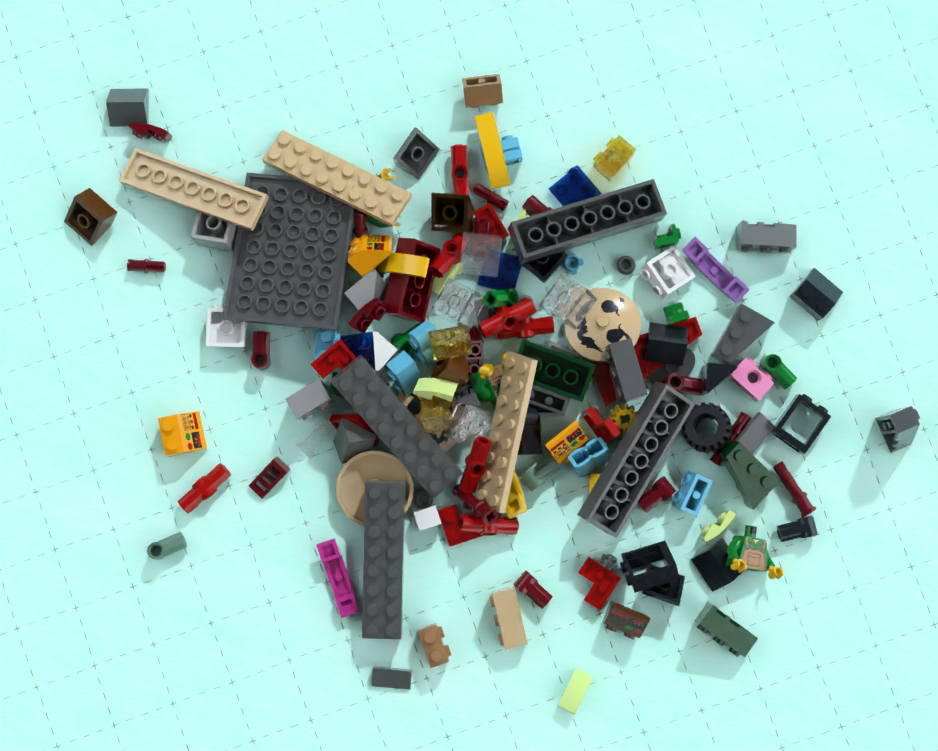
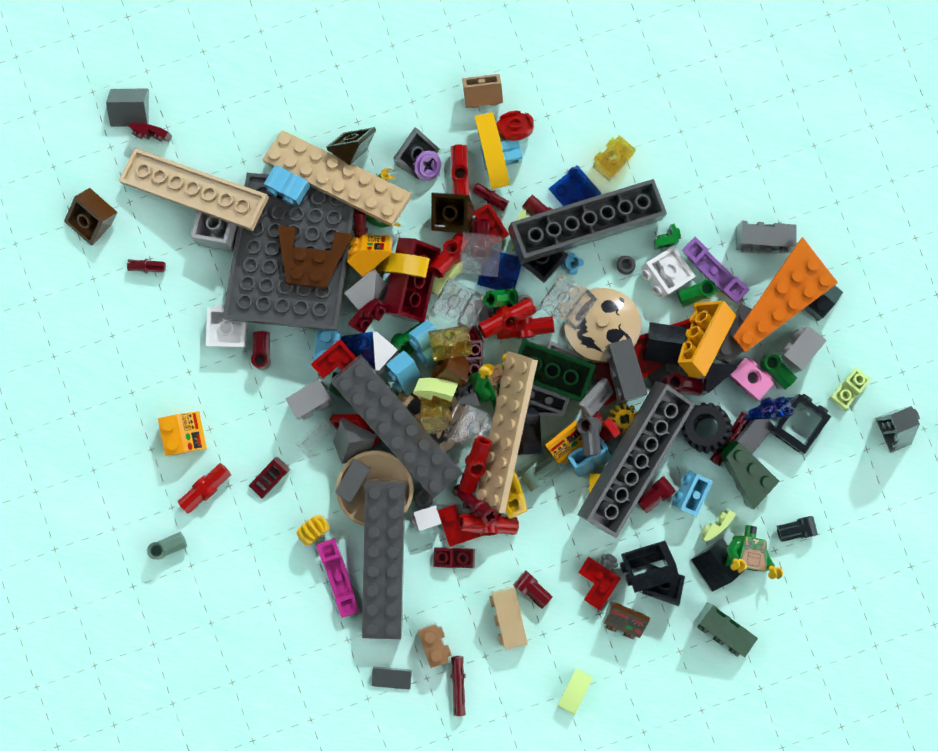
(286, 185): none -> medium azure brick
(310, 266): none -> reddish brown wing
(312, 530): none -> yellow gear
(351, 144): none -> dark brown slope
(352, 480): none -> dark grey slope
(433, 162): none -> medium lavender gear
(454, 557): none -> dark red slope
(458, 685): none -> dark red pin
(515, 125): none -> red tile
(590, 436): none -> dark grey piece
(596, 397): none -> light grey tile
(675, 313): green bracket -> none
(695, 293): none -> green piece
(704, 338): none -> light orange wedge
(771, 408): none -> clear blue hinge
(791, 290): none -> orange wing
(798, 496): dark red pin -> none
(802, 348): none -> light grey slope
(849, 389): none -> yellowish green slope

